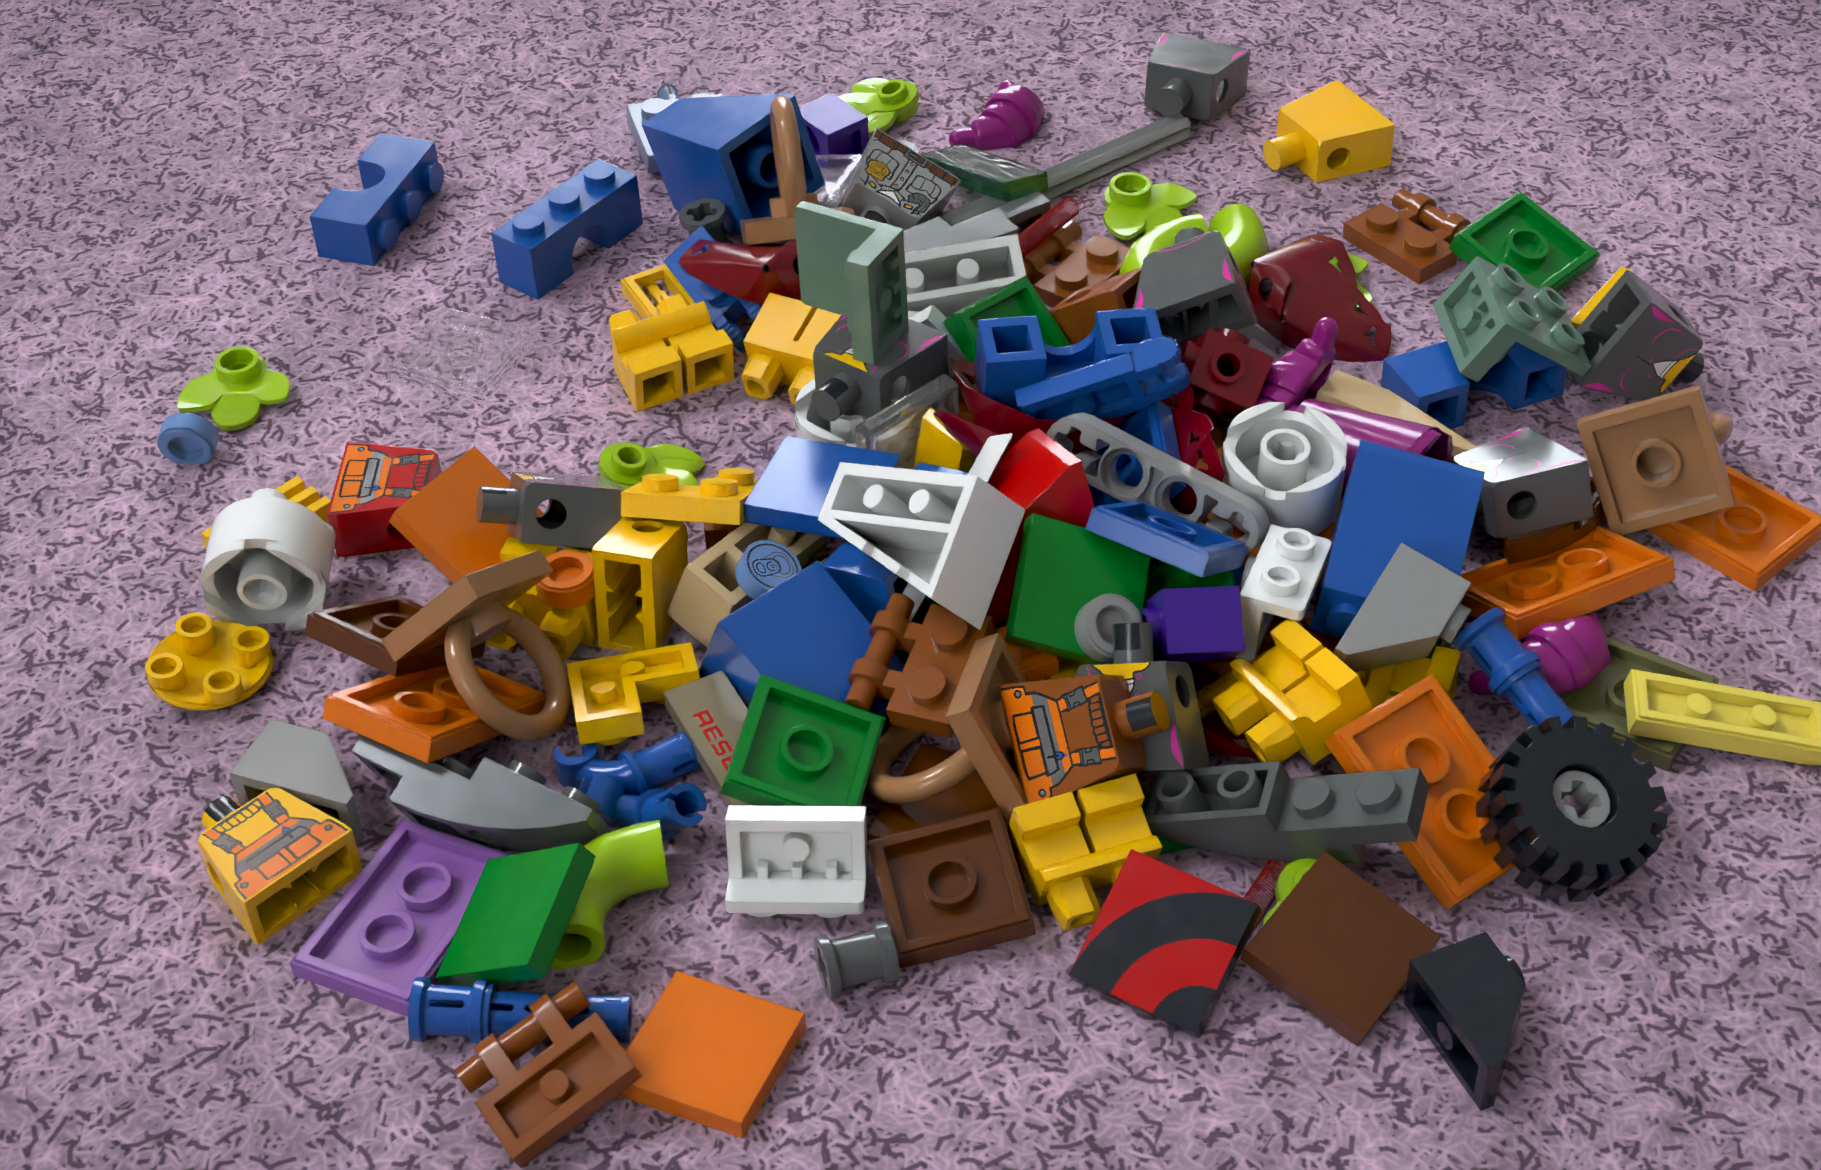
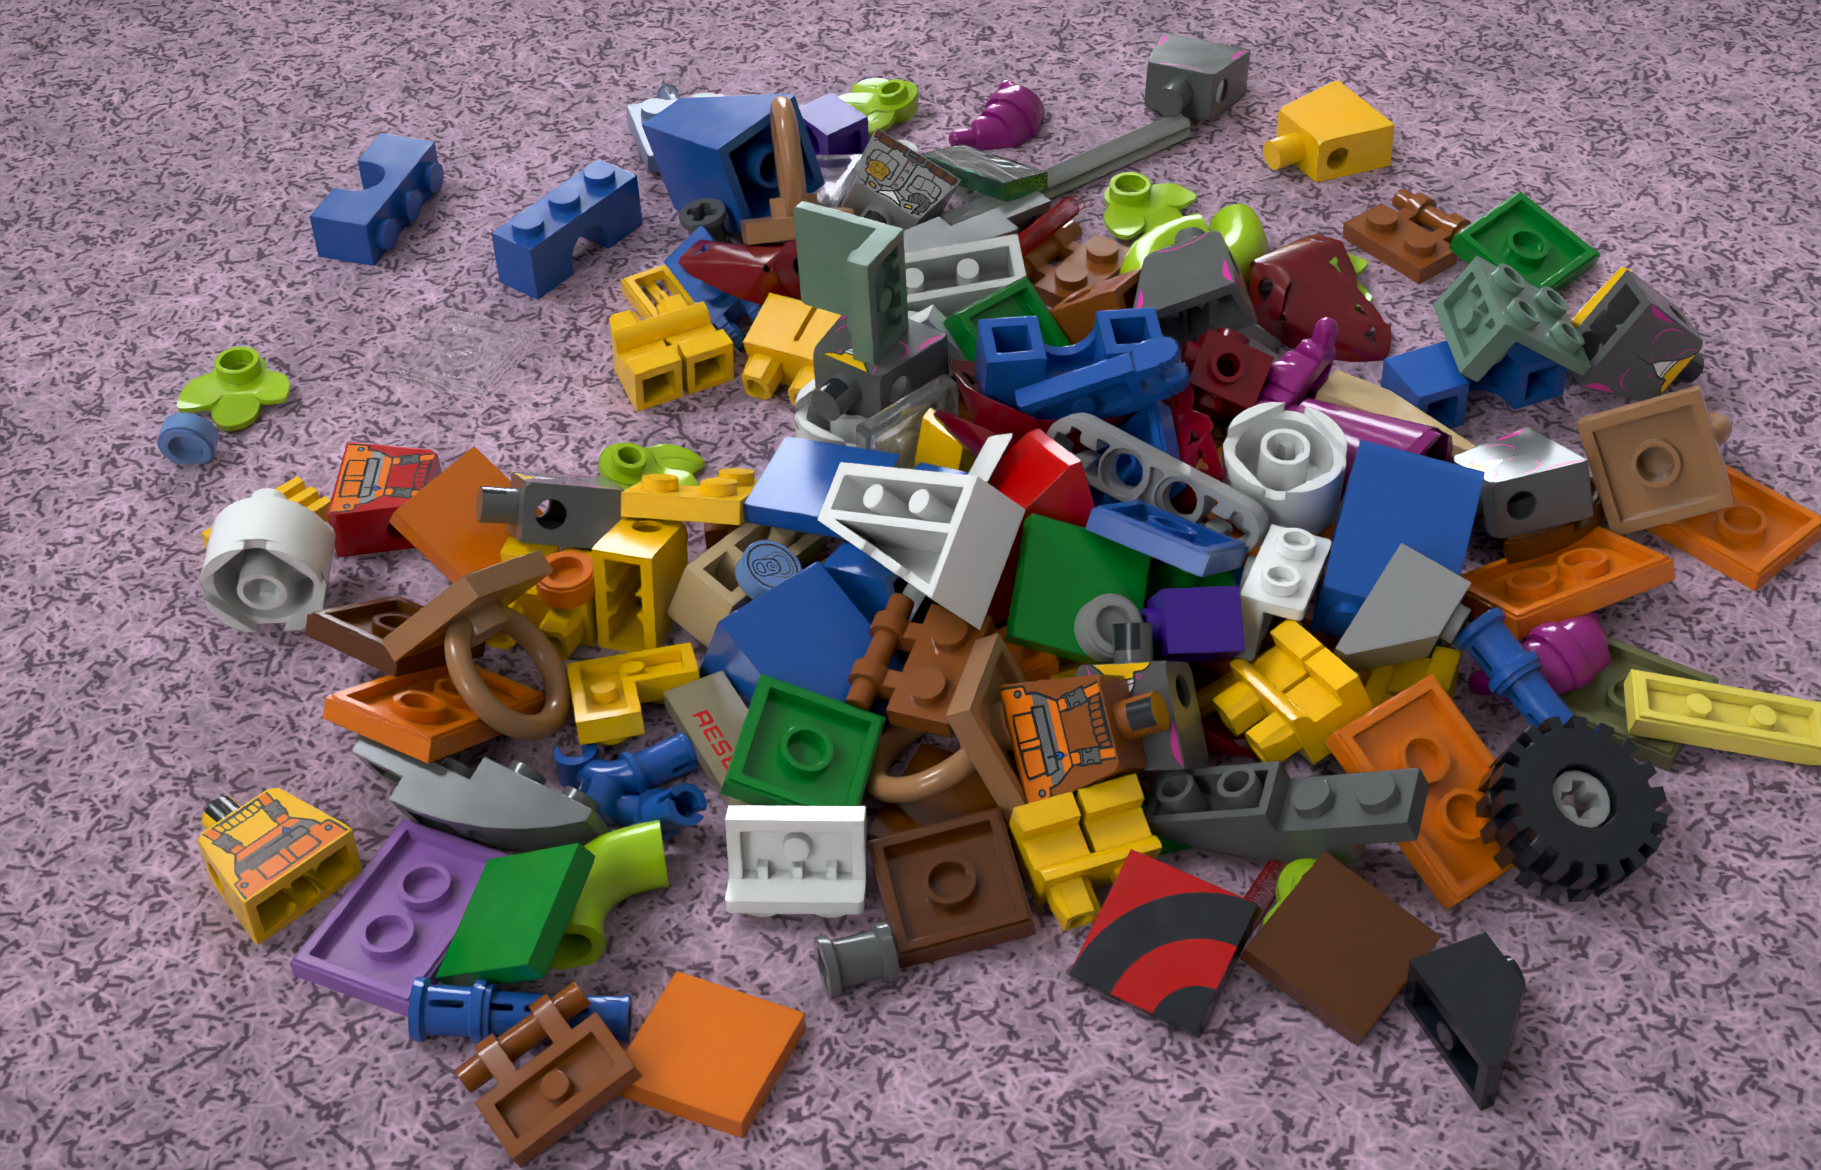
(209, 663): yellow dish -> none
(300, 764): light grey slope -> none

